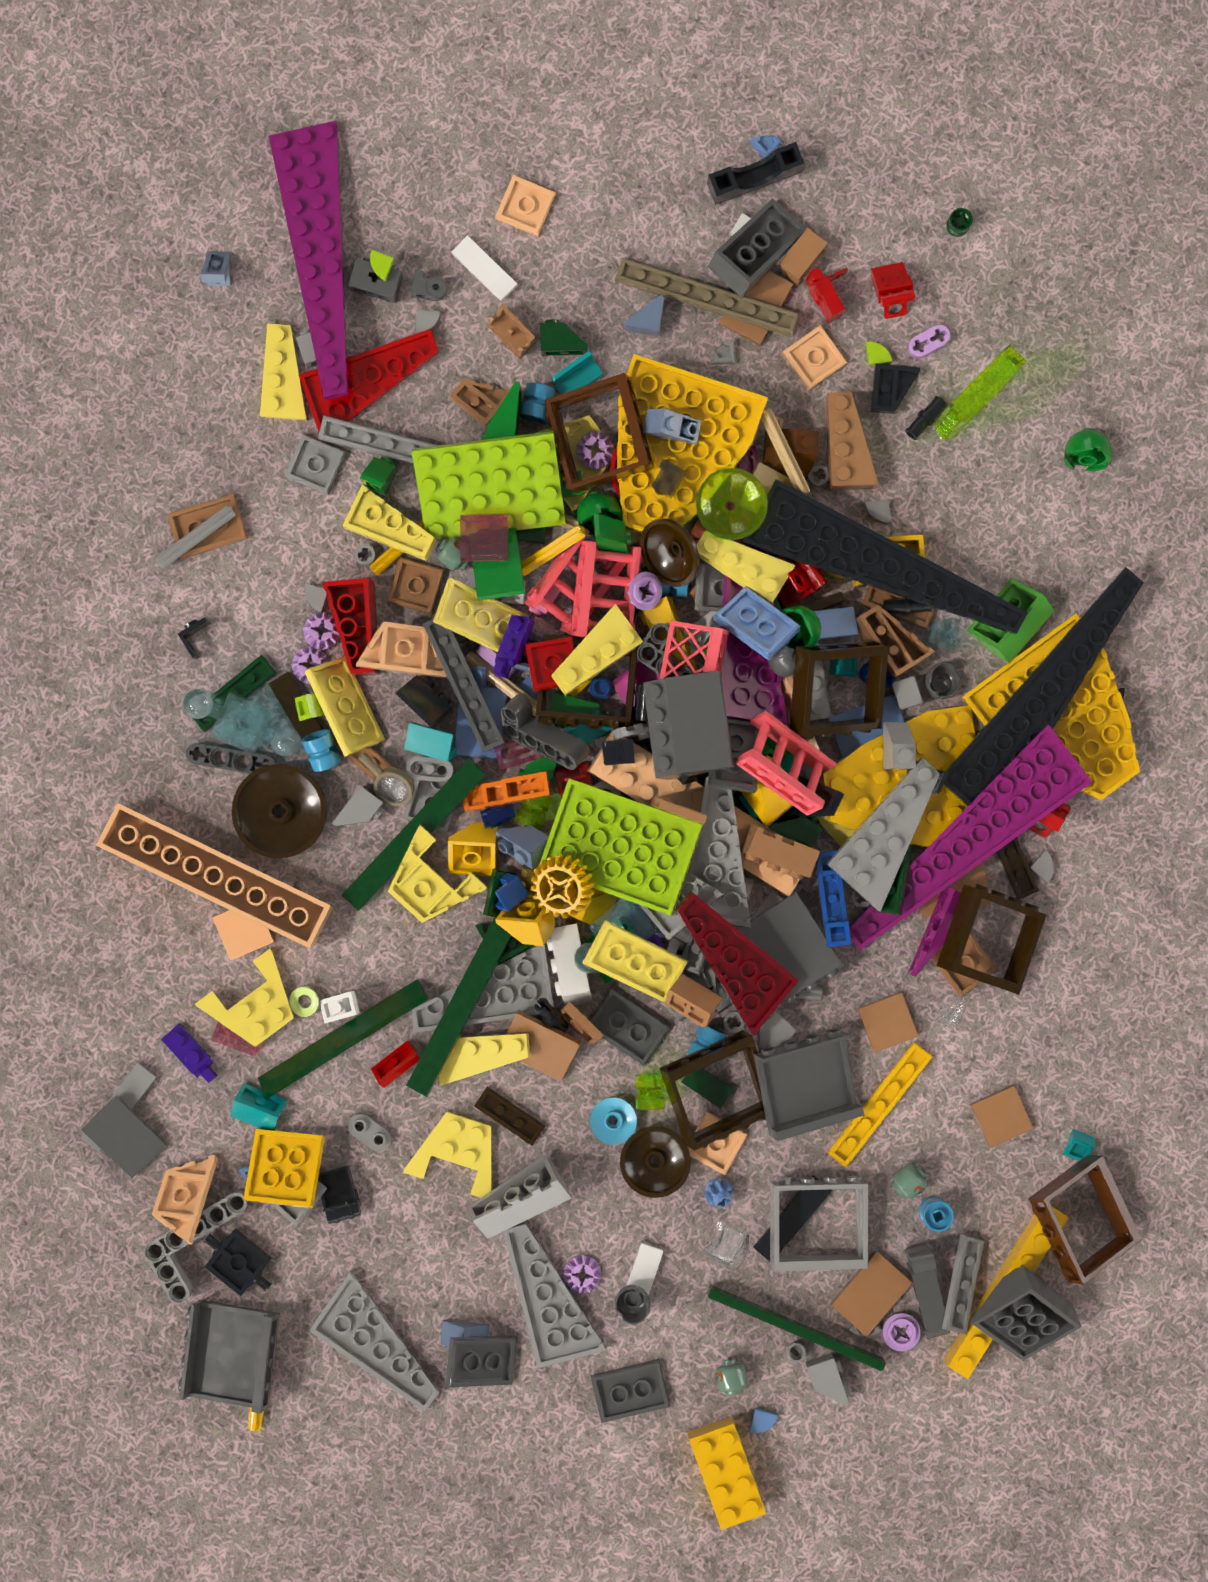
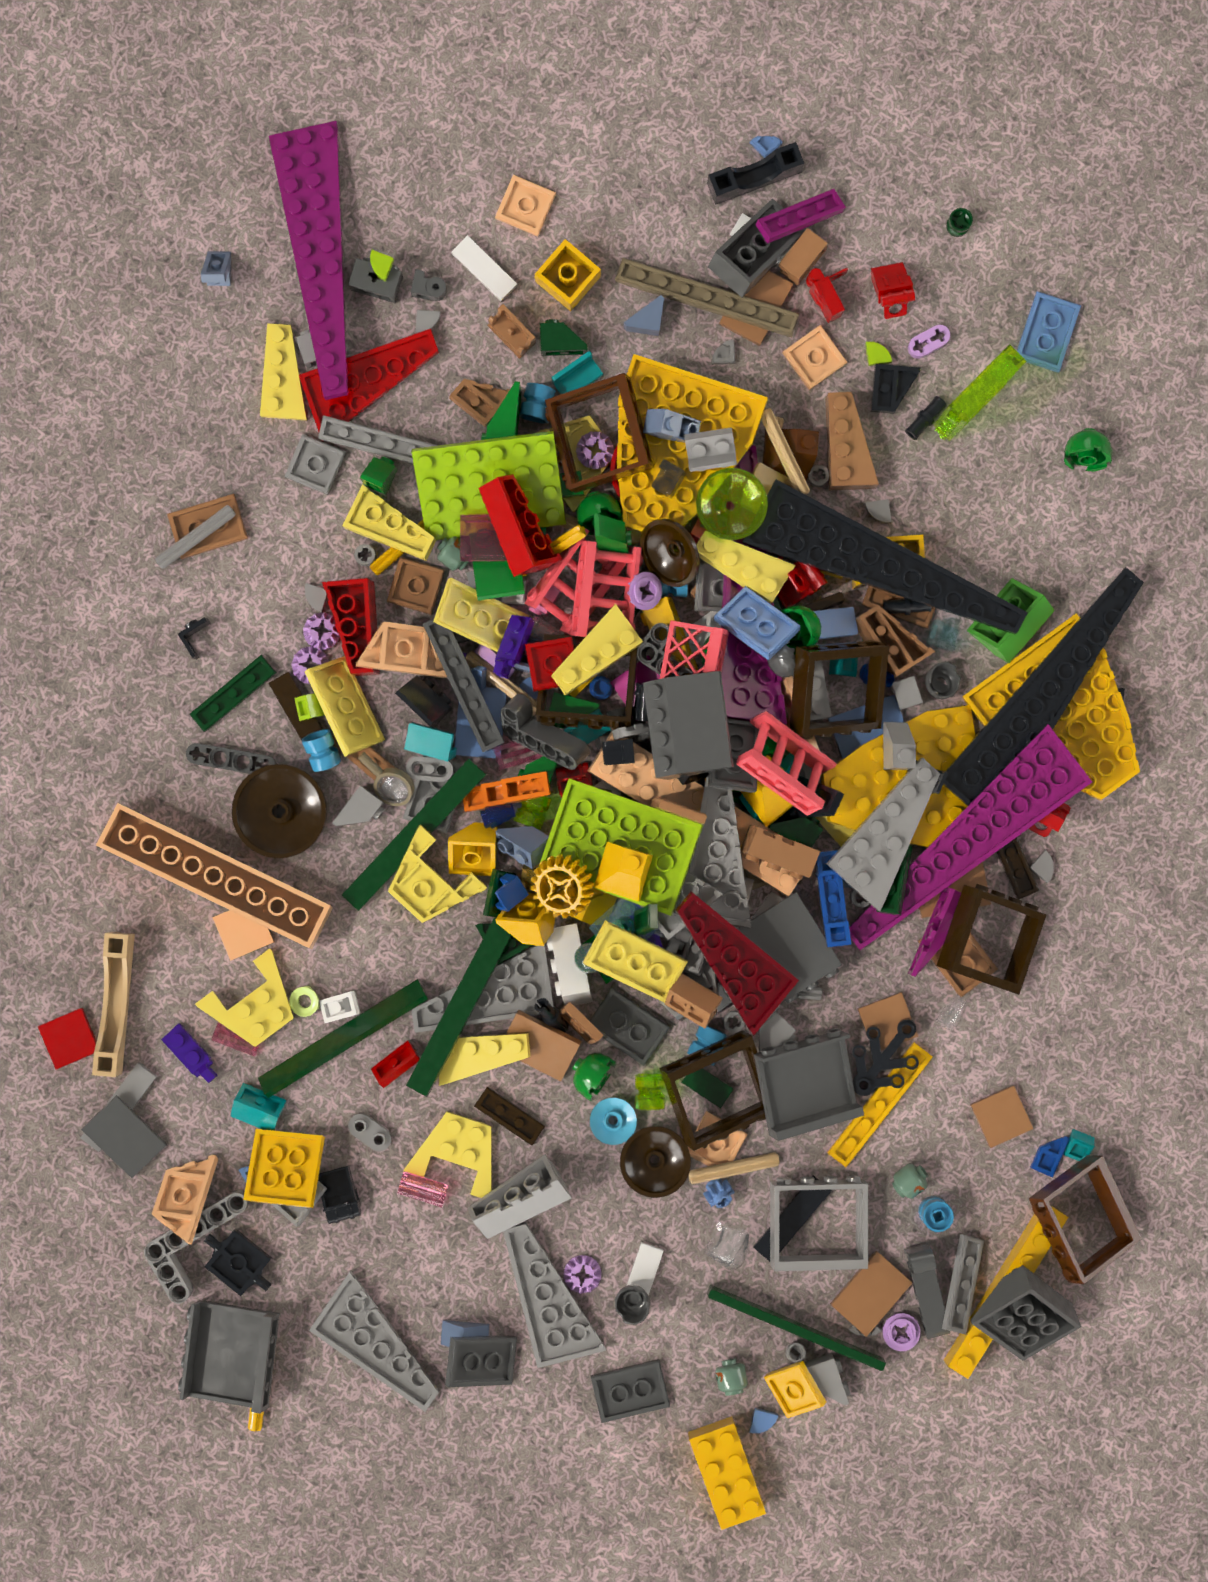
(68, 1038): none -> red tile
(117, 978): none -> tan arch
(200, 704): clear light blue brick -> none
(422, 1192): none -> clear pink tile
(517, 527): none -> red wedge
(567, 275): none -> yellow brick
(592, 1074): none -> green cylinder
(623, 871): none -> yellow slope
(646, 919): none -> dark green tile
(710, 449): none -> light grey bracket
(733, 1168): none -> tan axle
(795, 1389): none -> yellow tile
(800, 215): none -> magenta plate
(882, 1060): none -> black plant
(1048, 331): none -> medium blue tile
(1049, 1156): none -> blue tile

